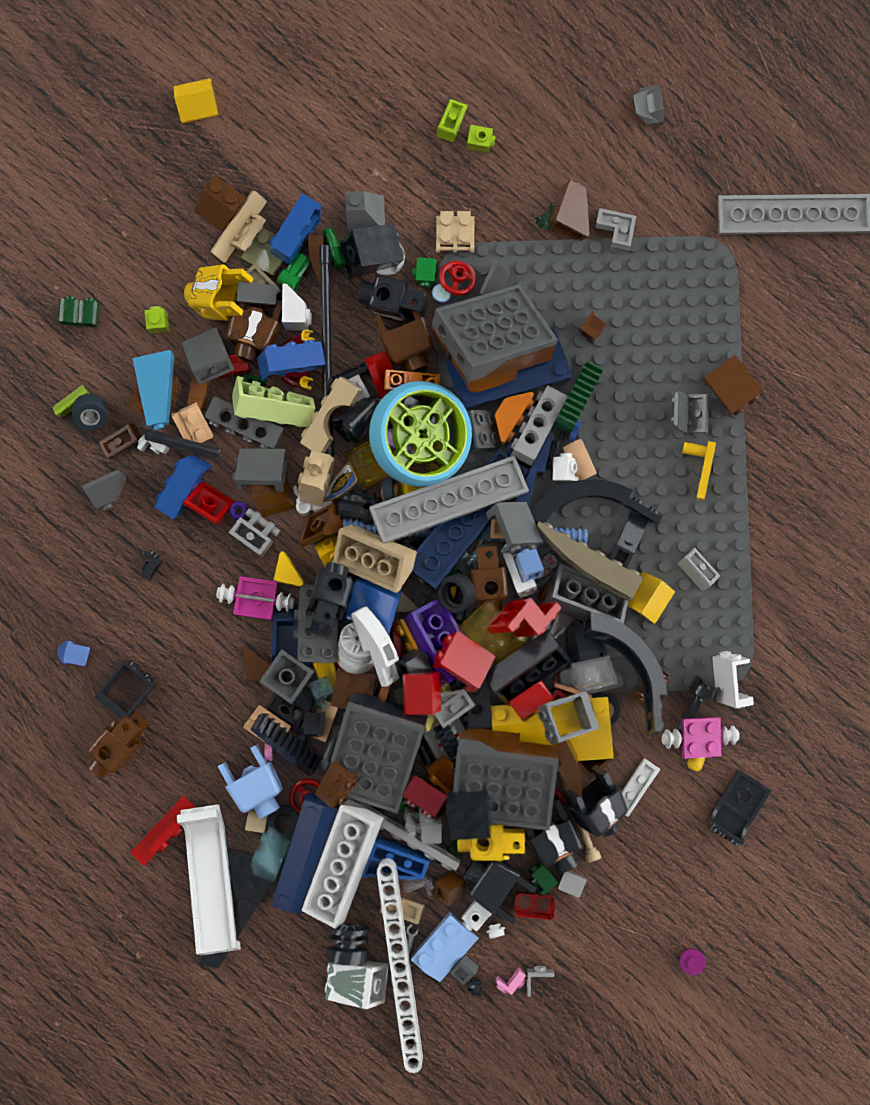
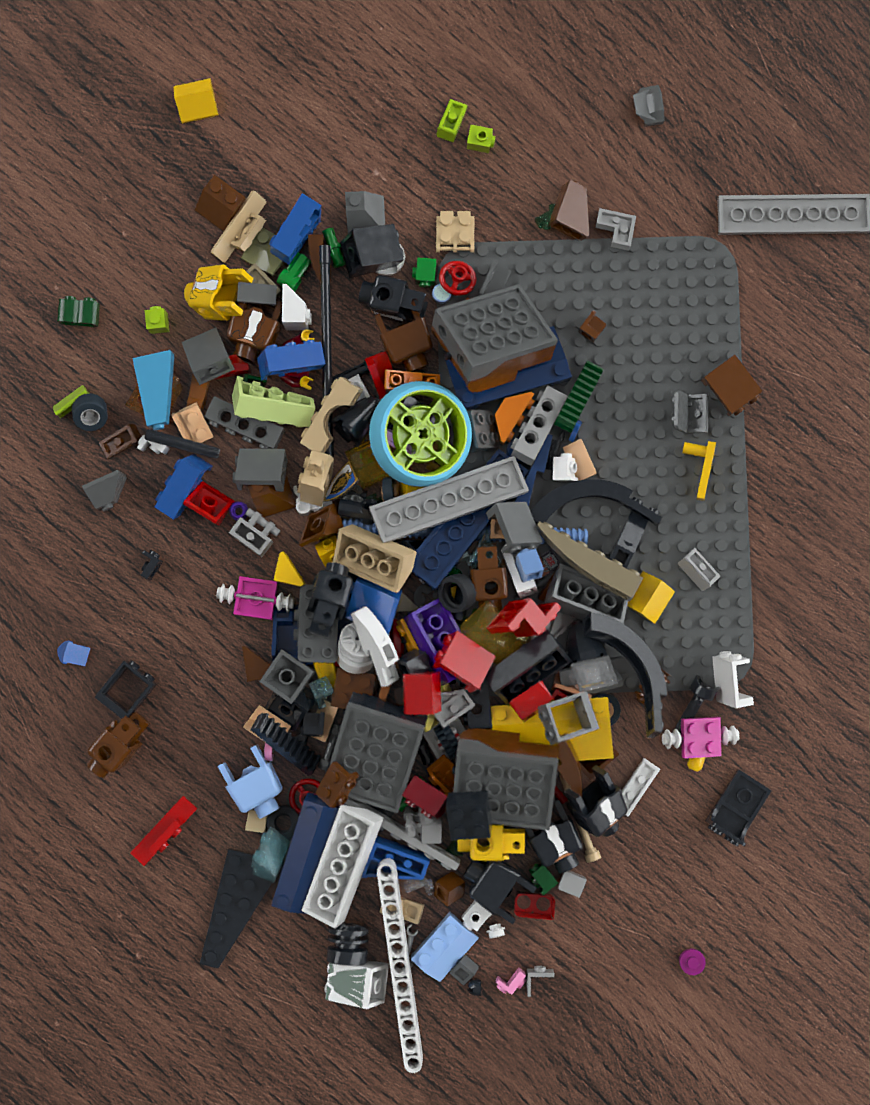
(209, 880): white panel -> none

